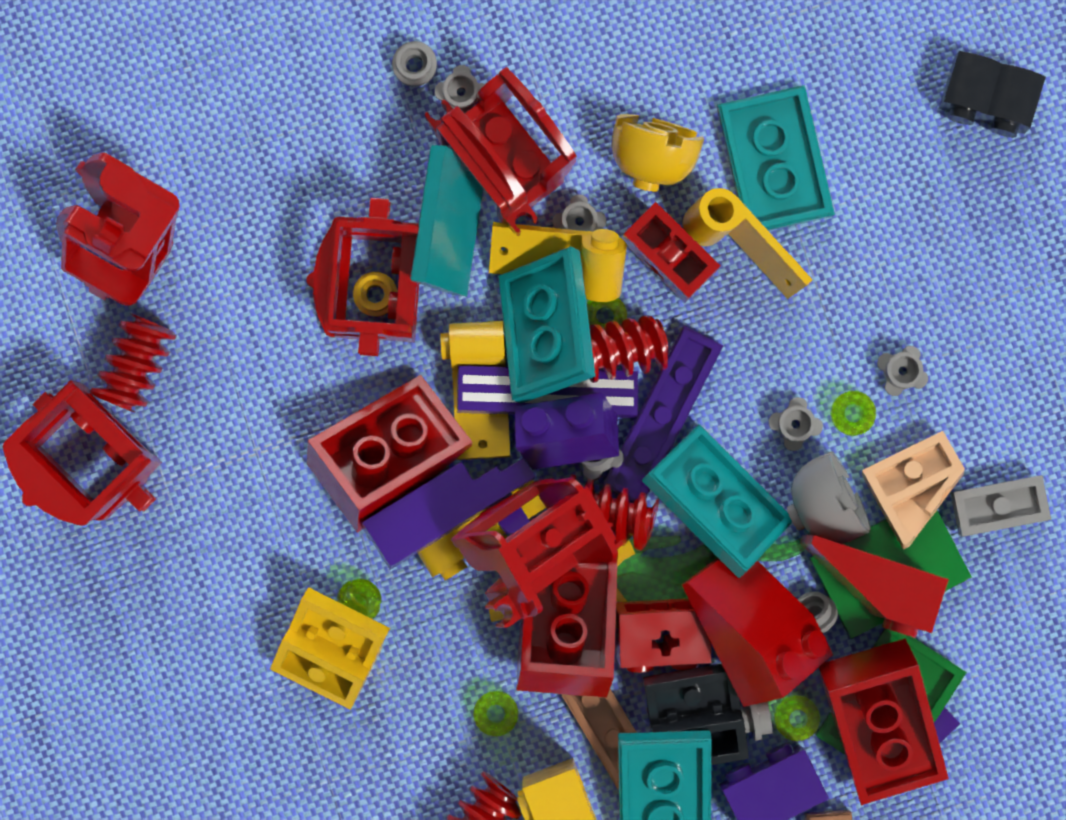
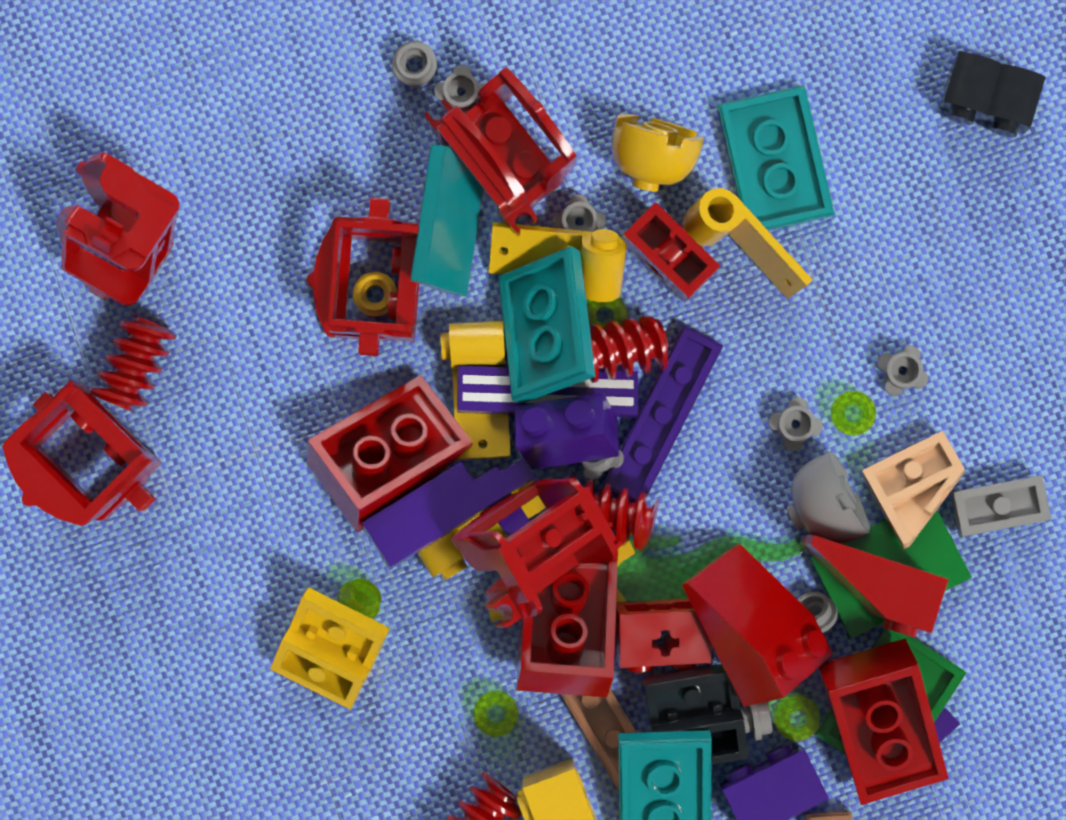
(718, 500): teal tile -> none

